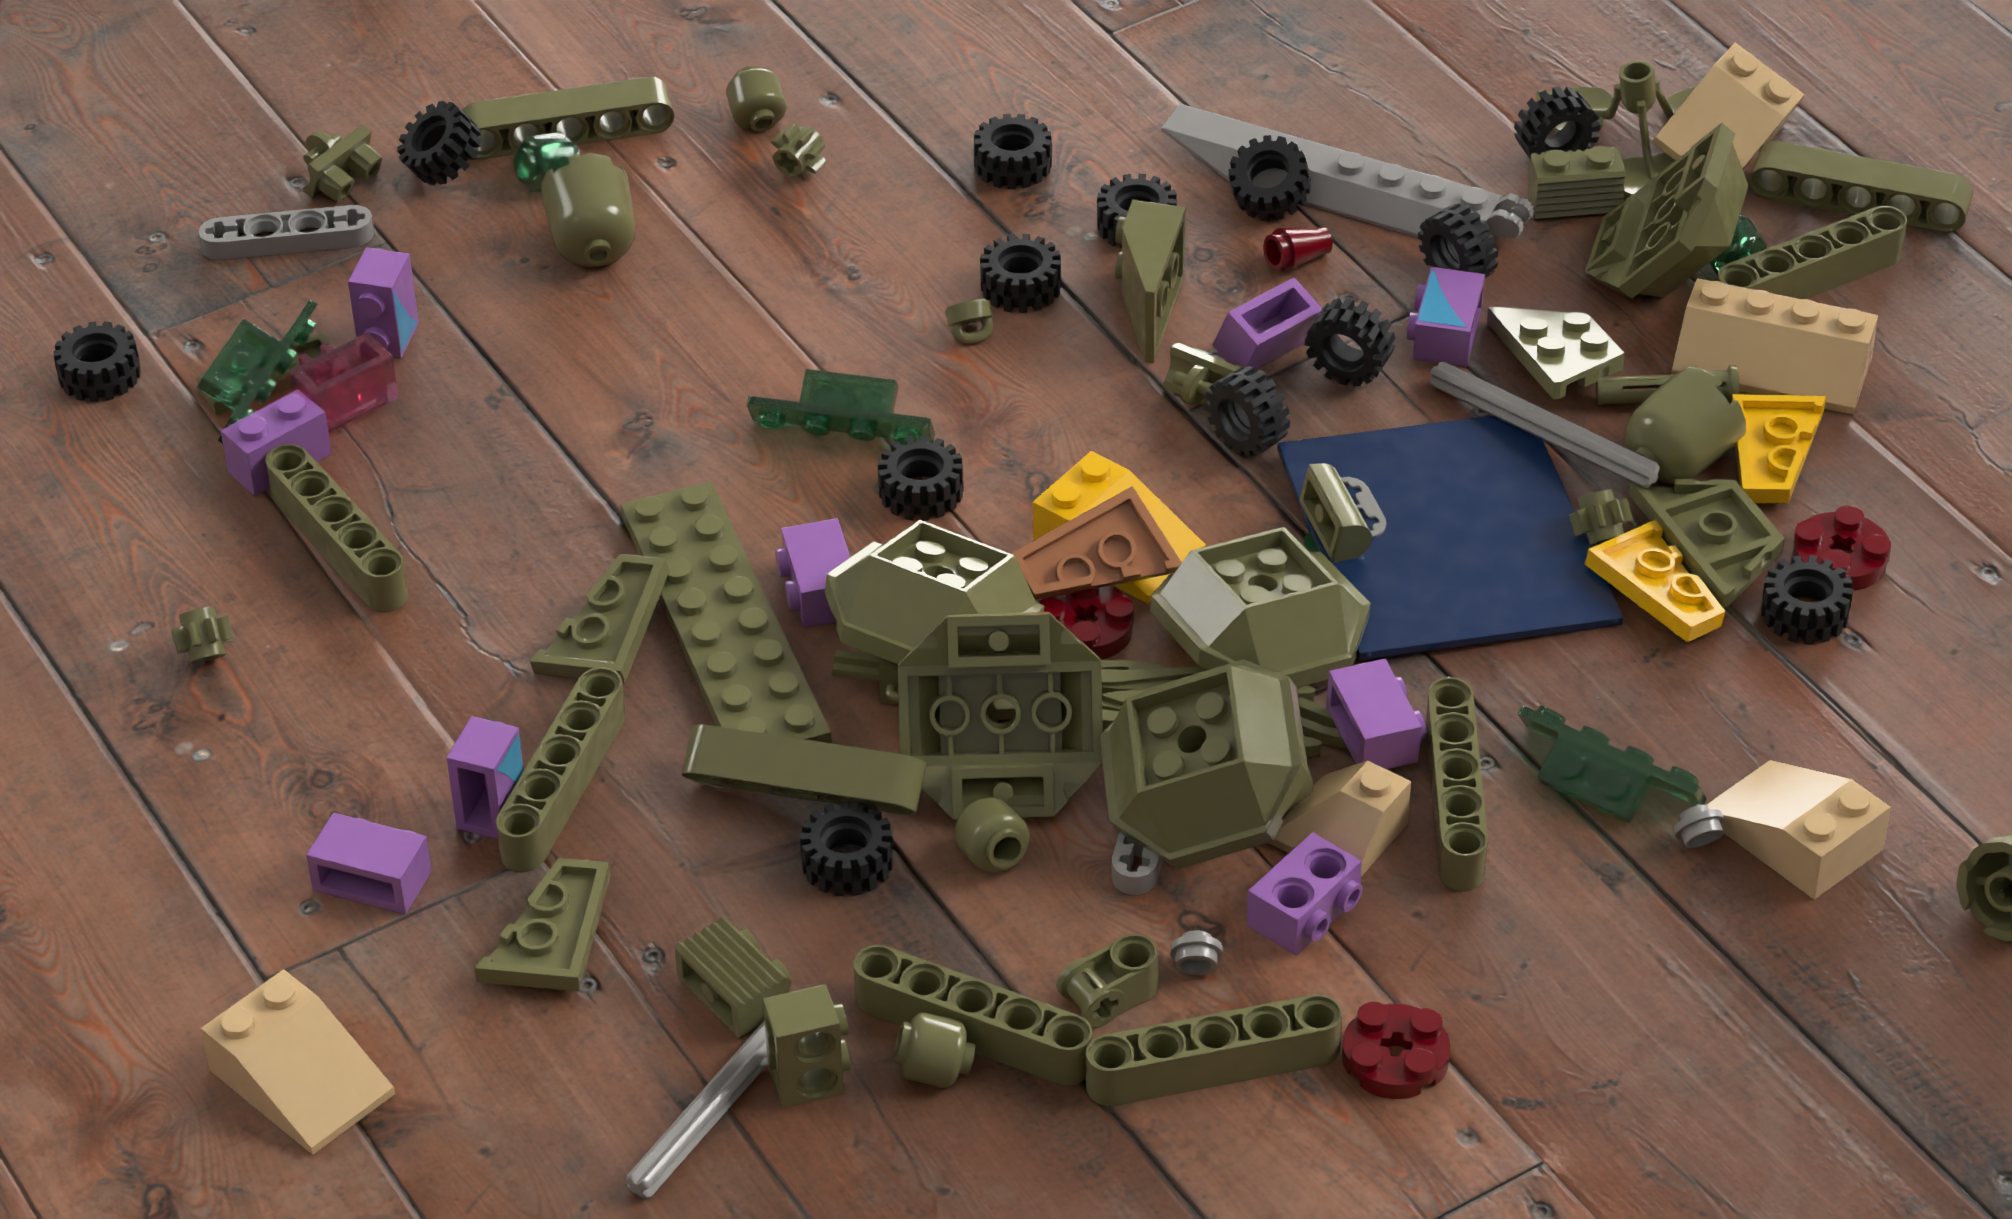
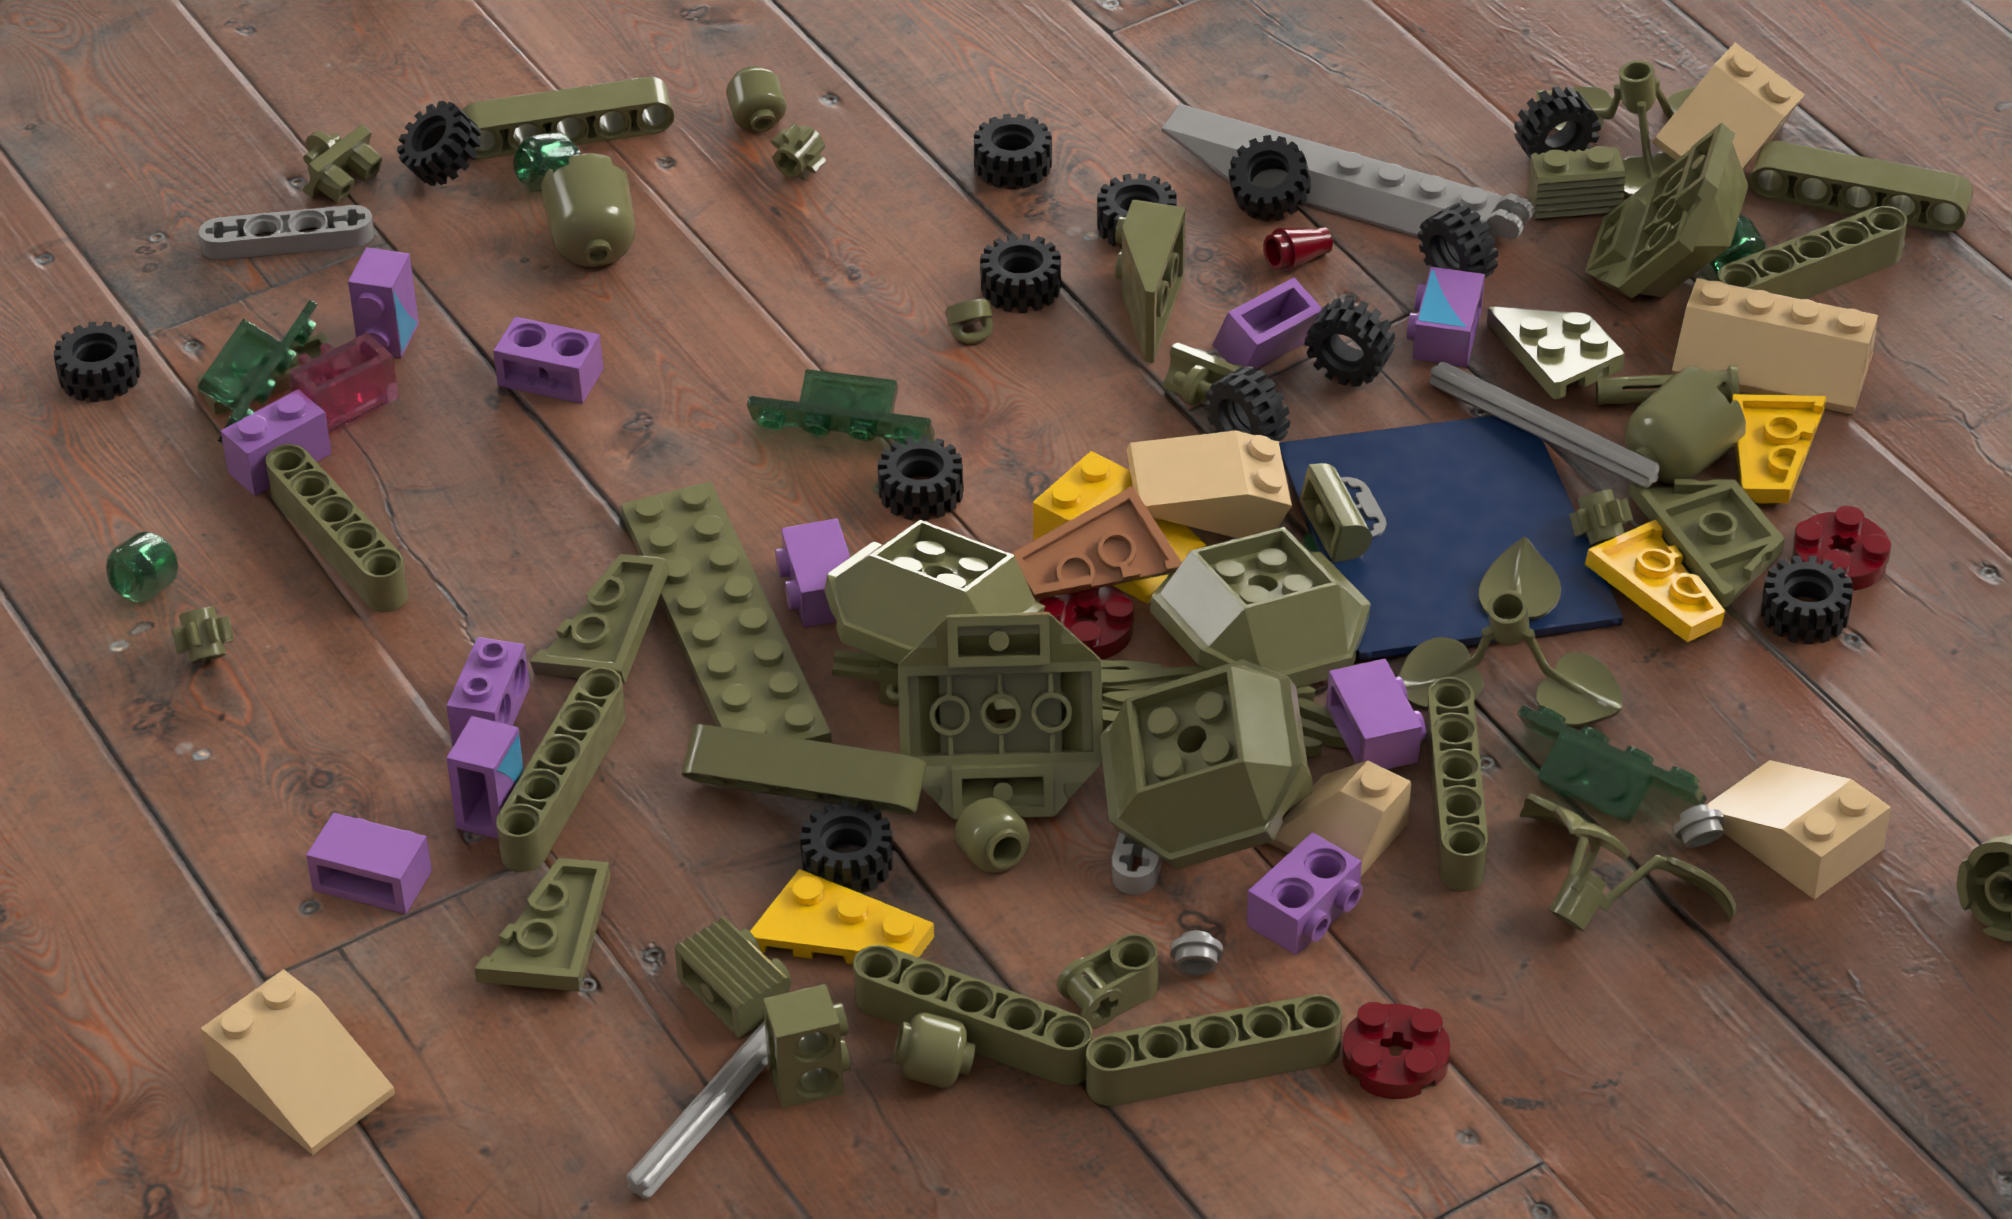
(141, 566): none -> clear green head
(489, 685): none -> medium lavender brick
(548, 360): none -> medium lavender brick
(835, 920): none -> yellow wing
(1212, 481): none -> tan slope
(1512, 592): none -> olive plant
(1582, 890): none -> olive plant

